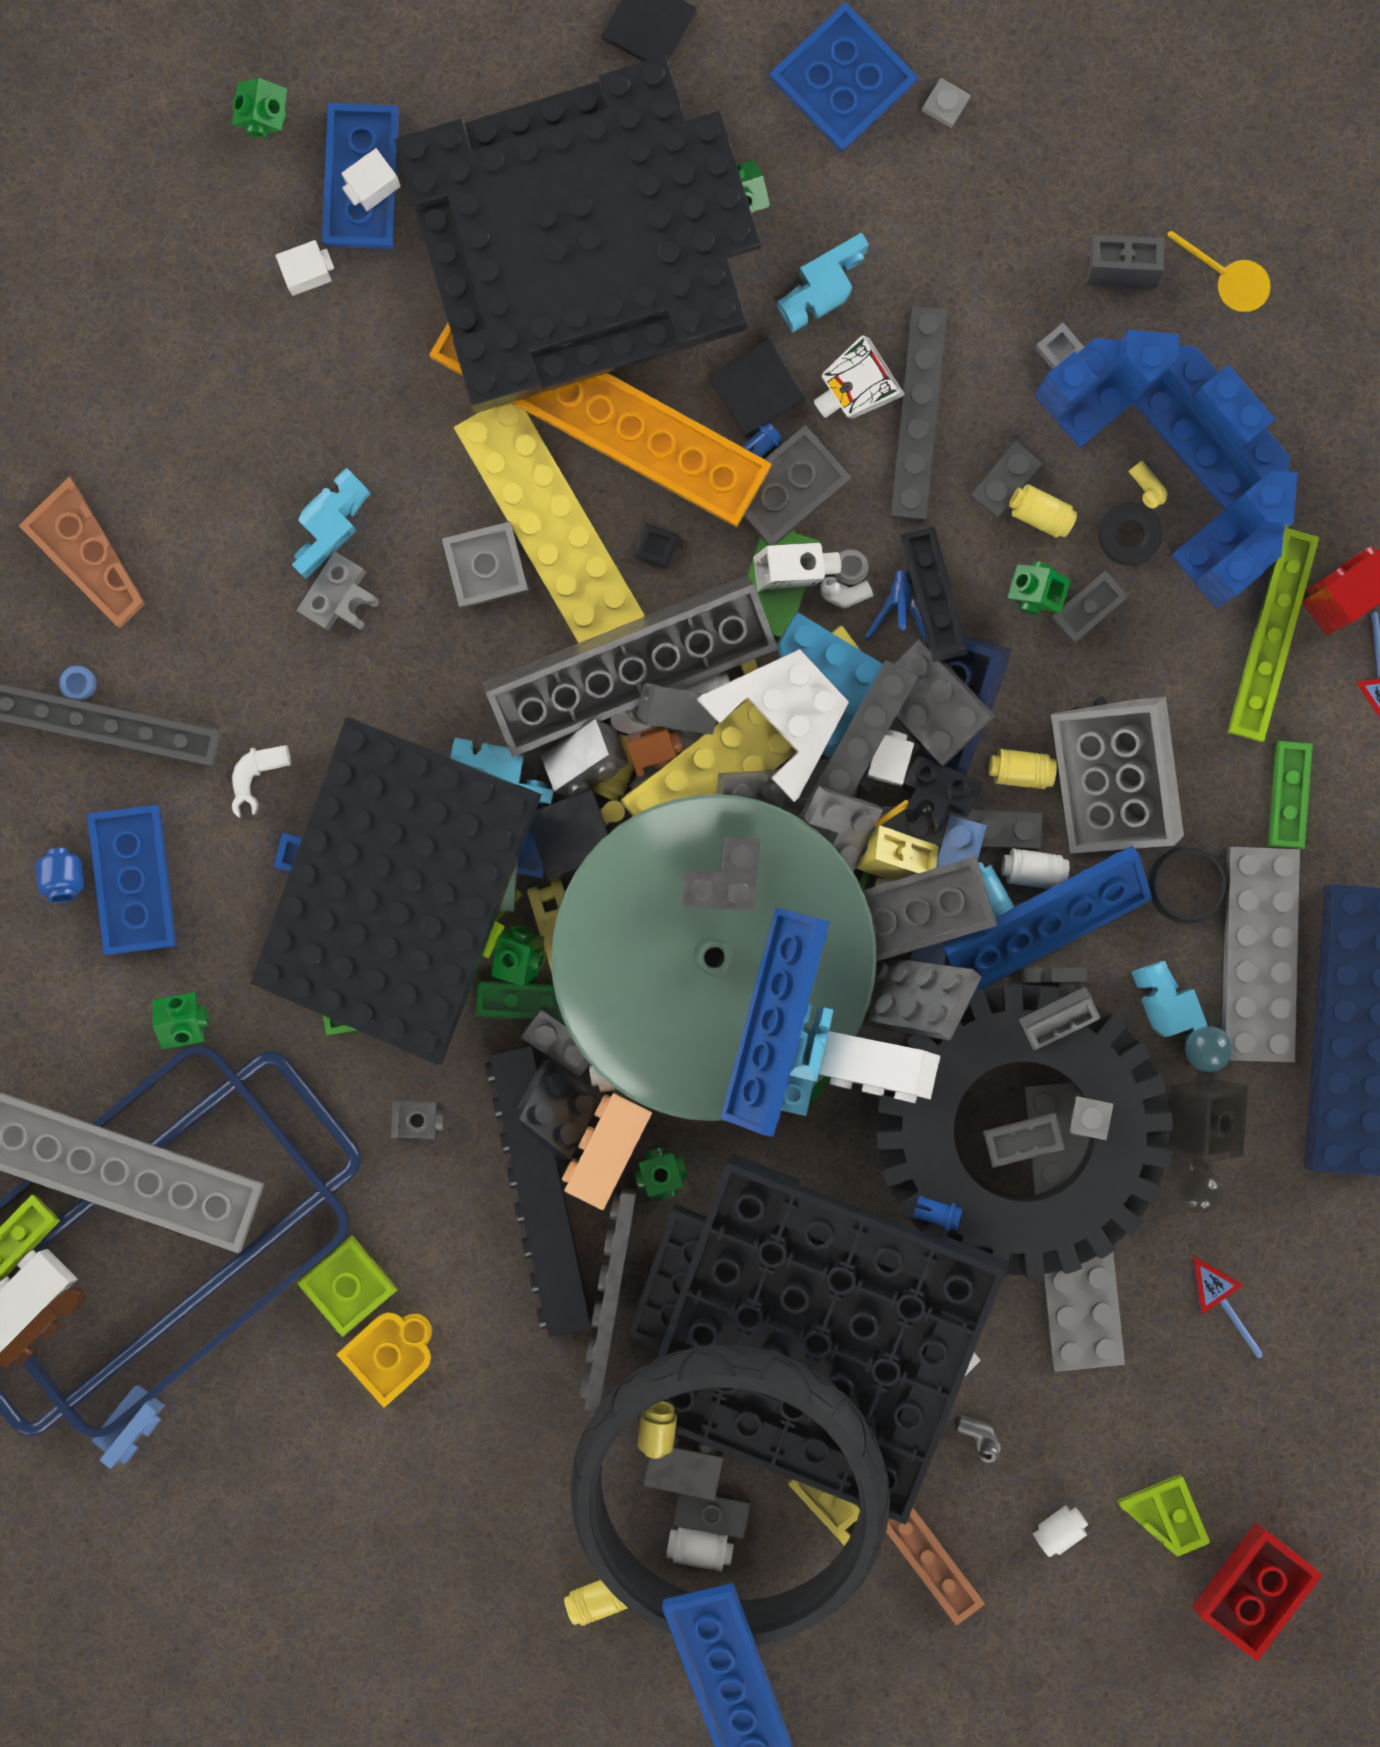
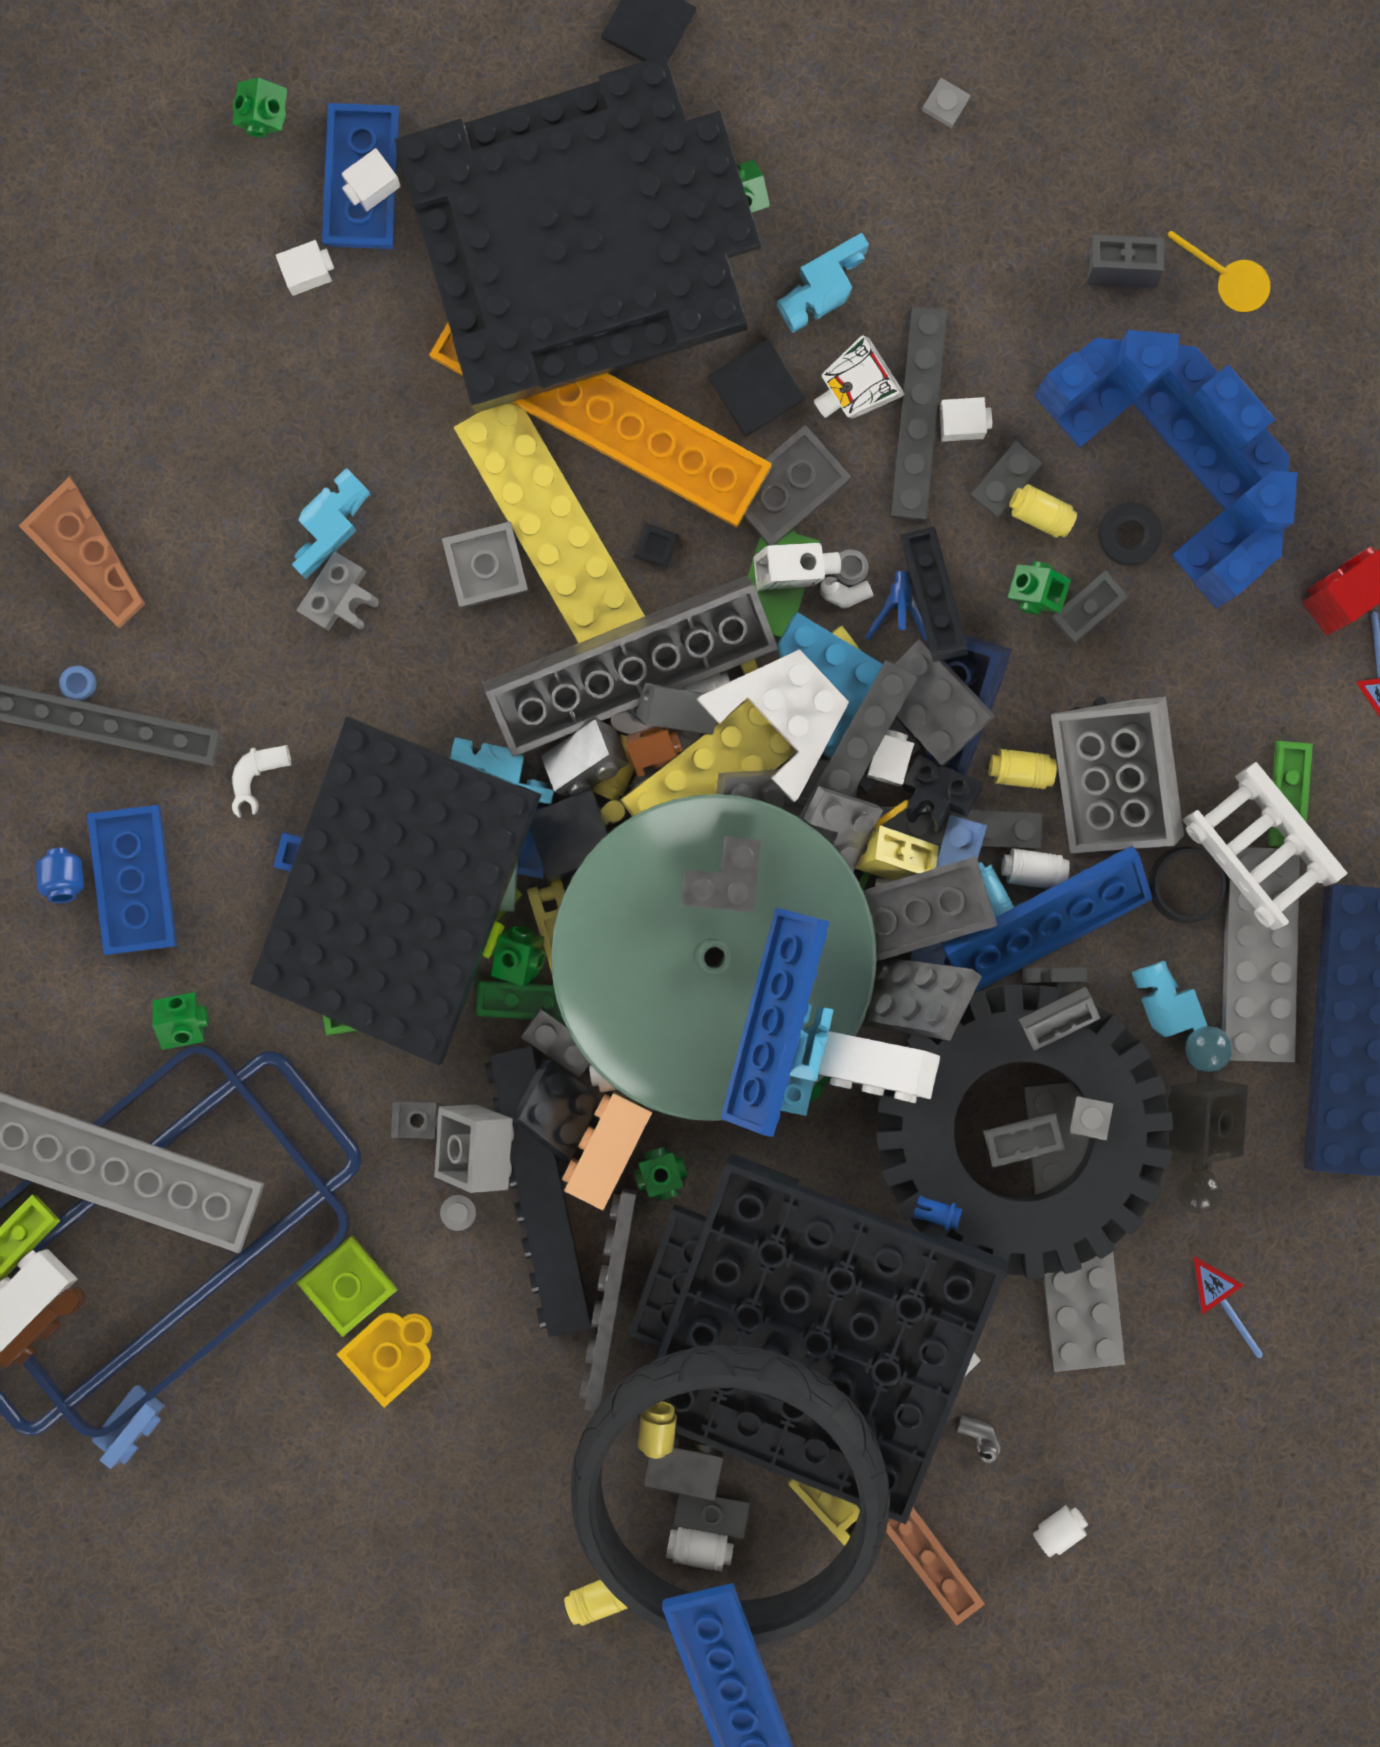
(458, 1212): none -> light grey plate
(473, 1148): none -> light grey brick
(763, 440): blue pin -> none
(843, 77): blue plate -> none
(964, 419): none -> white brick
(1058, 345): light grey plate -> none
(1154, 490): light yellow arm -> none
(1168, 1514): lime wing -> none
(1256, 1591): red brick -> none
(1273, 636): lime plate -> none
(1298, 840): none -> white fence

